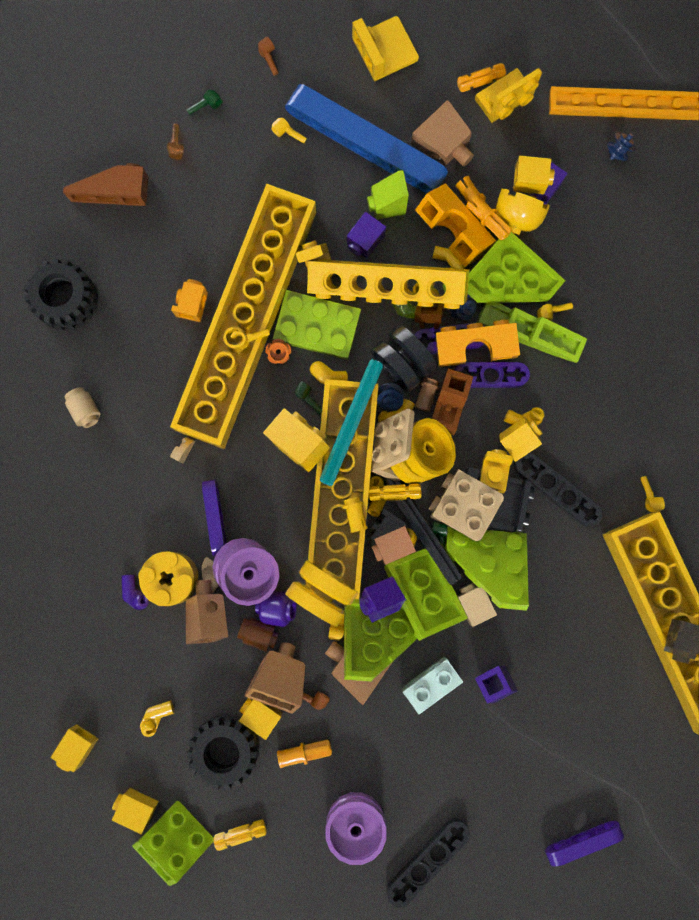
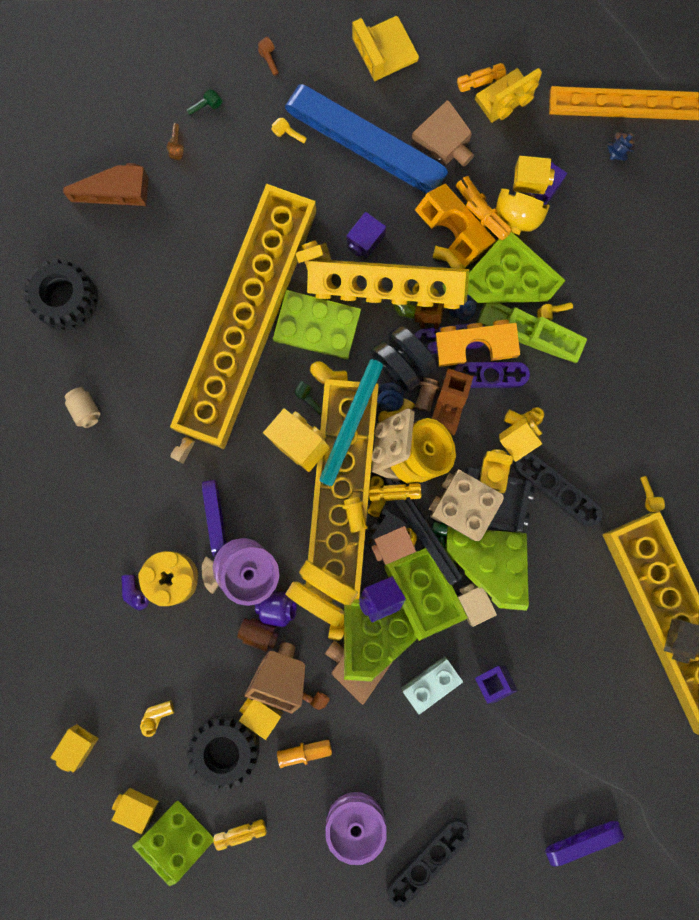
(190, 301): light orange brick -> none
(205, 615): medium nougat torso -> none
(248, 337): yellow hand -> none
(276, 358): orange plate -> none
(389, 196): lime slope -> none

